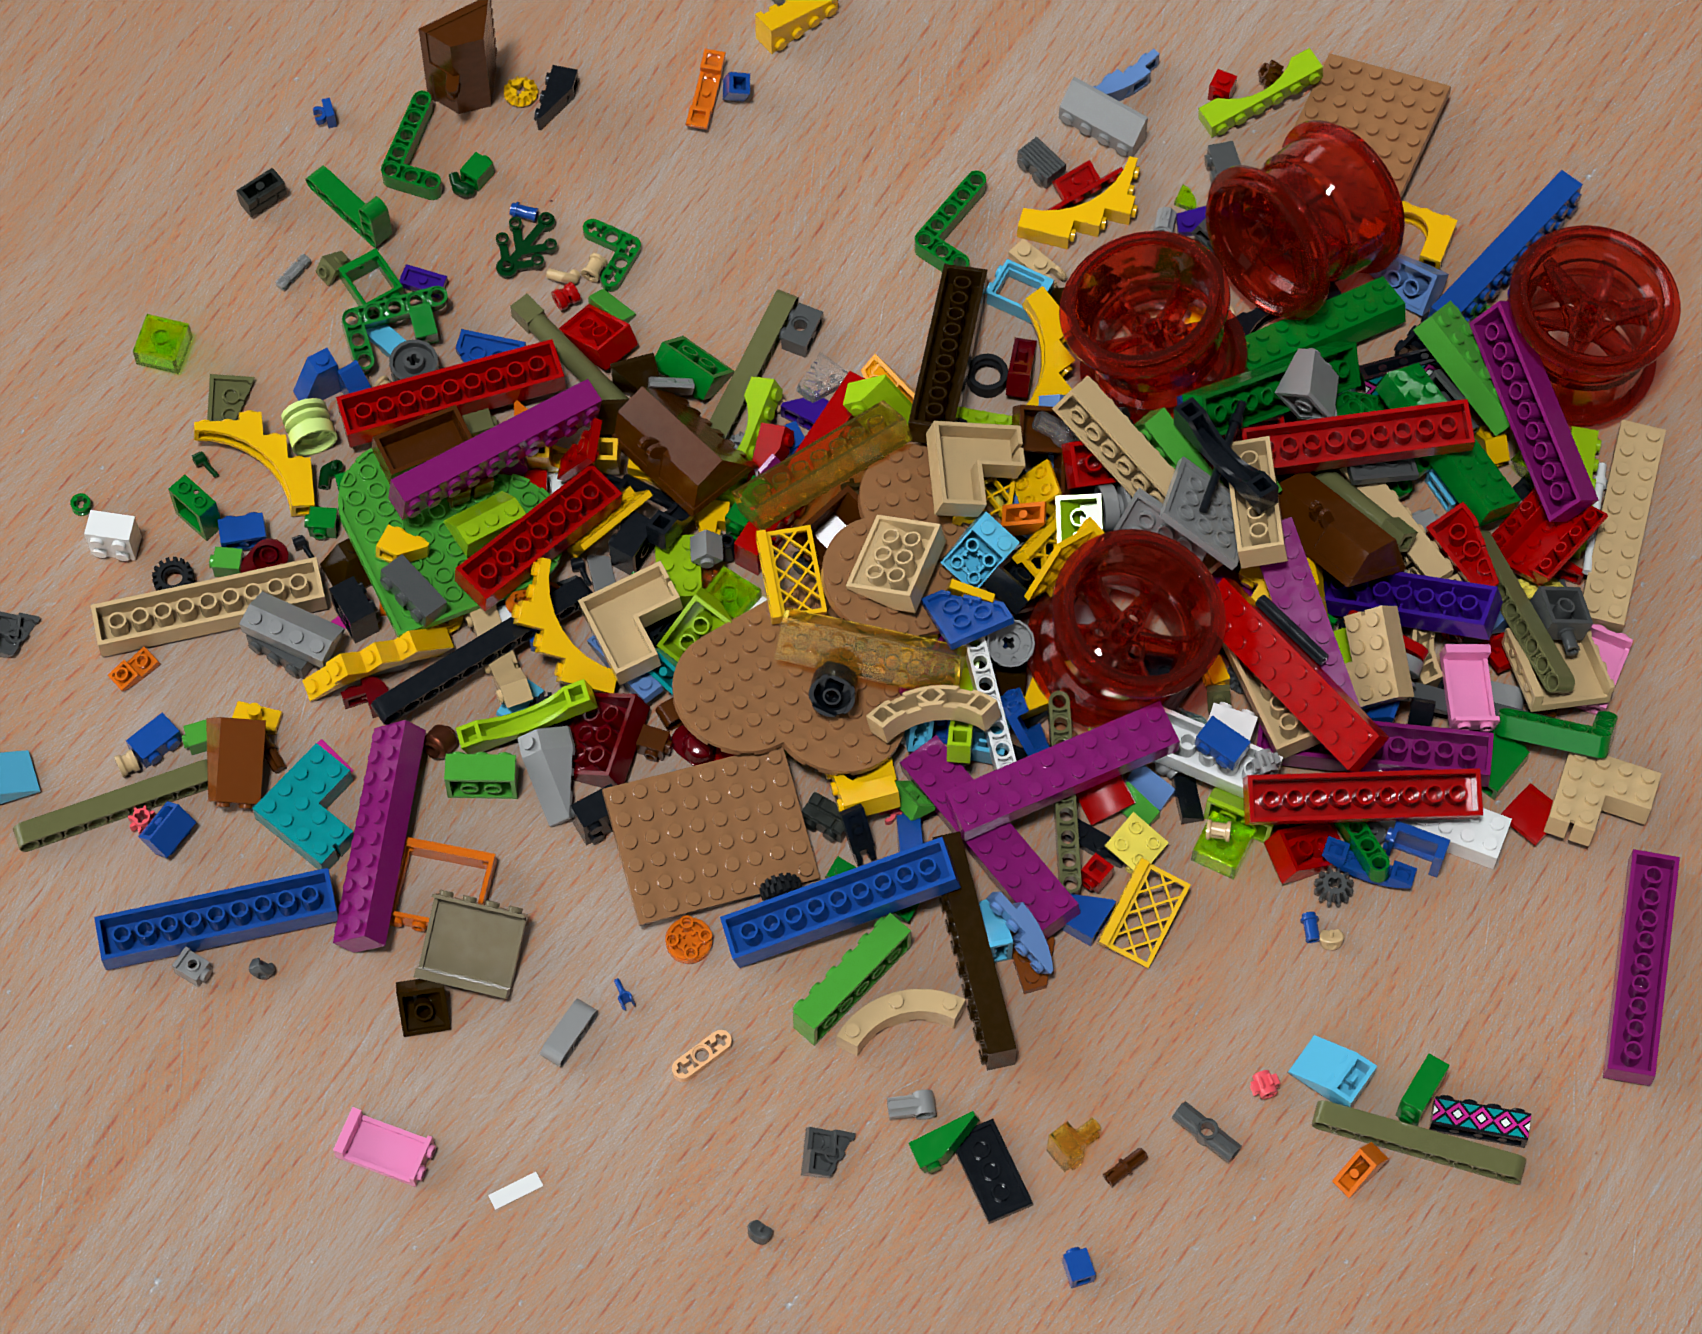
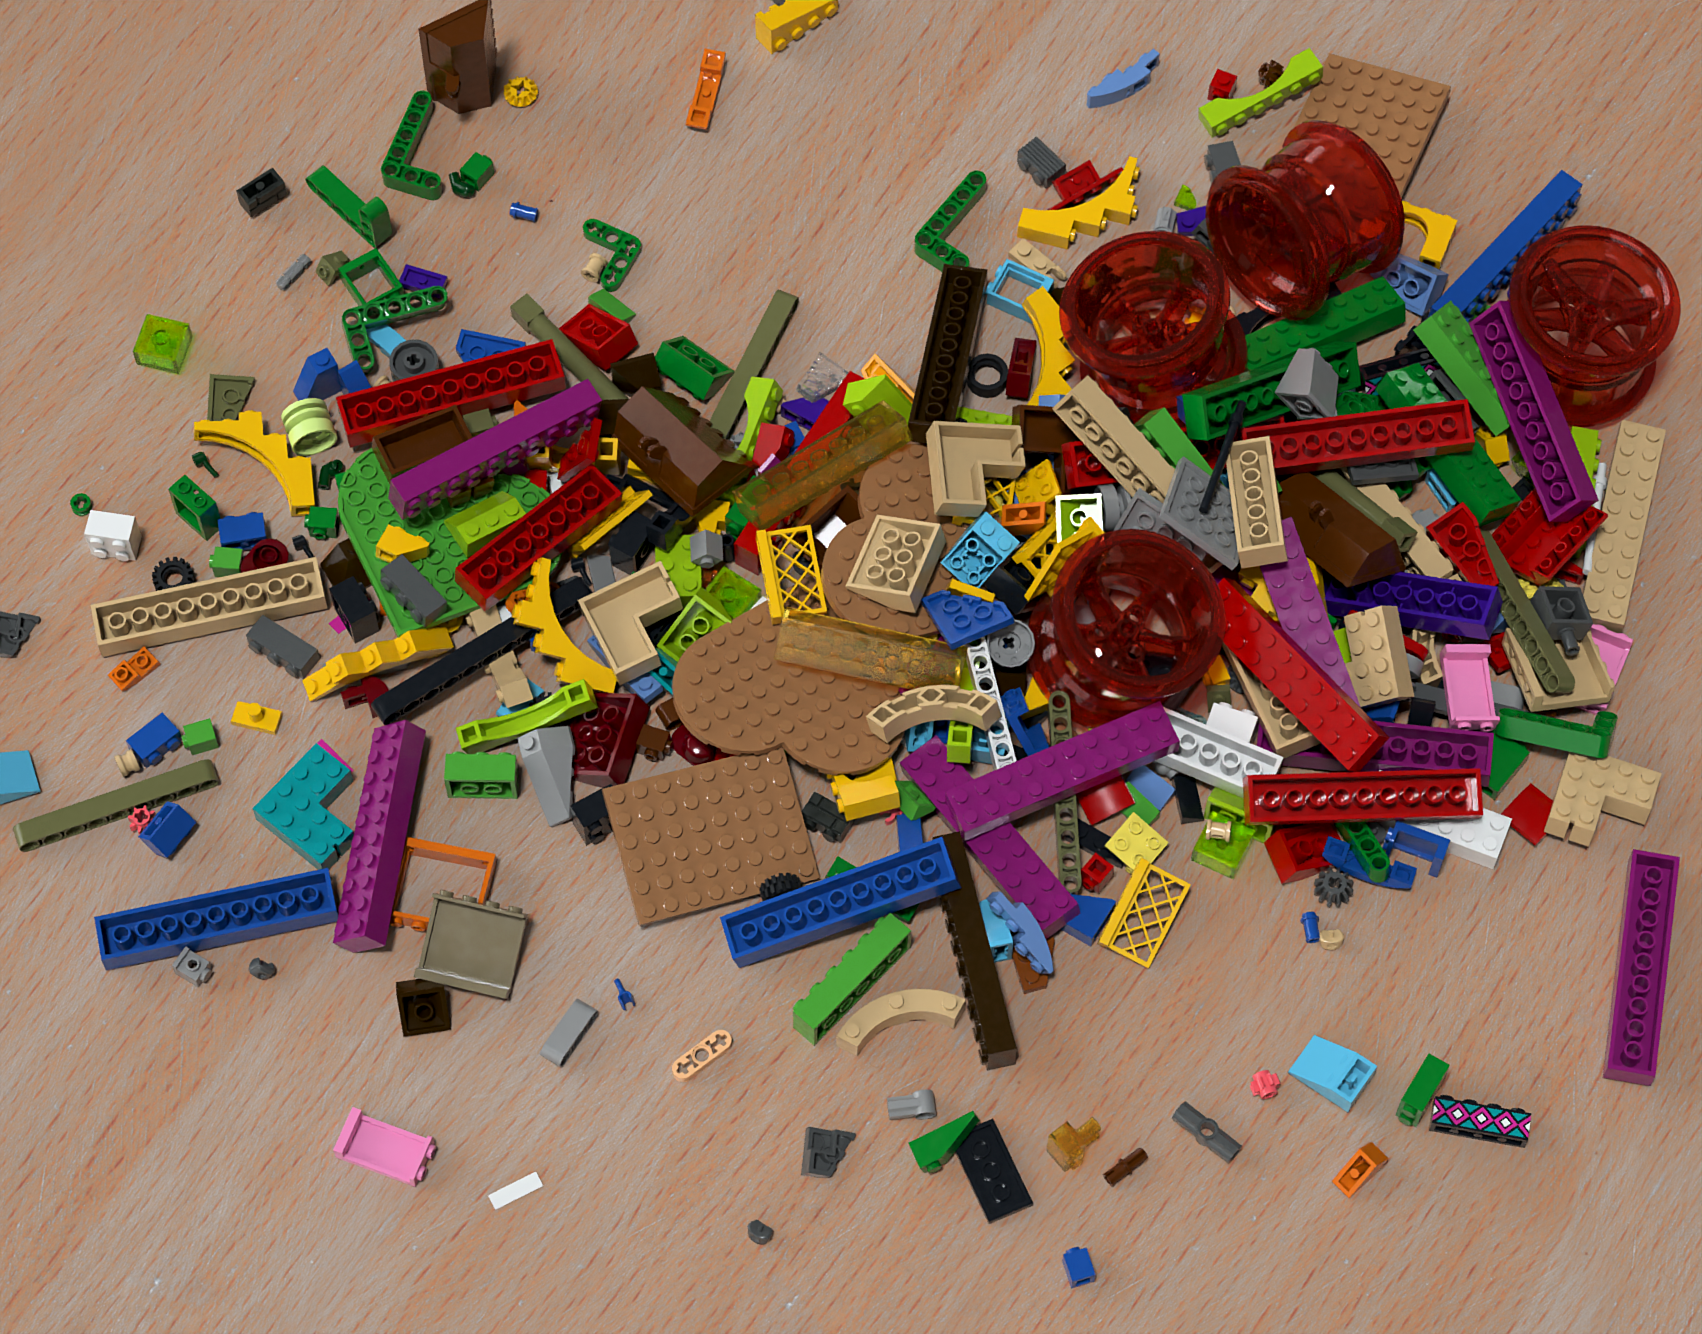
(235, 760): dark orange slope -> none
(272, 756): reddish brown axle -> none
(291, 629): light grey slope -> none
(326, 112): blue tile -> none
(423, 323): green slope -> none
(439, 741): copper head -> none
(524, 247): dark green plant -> none
(559, 92): black slope -> none
(564, 277): tan arm -> none
(566, 296): red wheel -> none
(677, 386): light grey slope -> none
(689, 940): orange tile -> none
(736, 86): blue brick -> none
(801, 341): dark grey brick -> none
(833, 689): black brick -> none
(858, 832): black hinge -> none
(1053, 428): clear piece -> none
(1103, 118): light grey slope -> none
(1222, 743): blue brick -> none
(1250, 482): black arch -> none
(1266, 762): light grey gear -> none
(1291, 629): black axle -> none
(1419, 1142): olive beam -> none

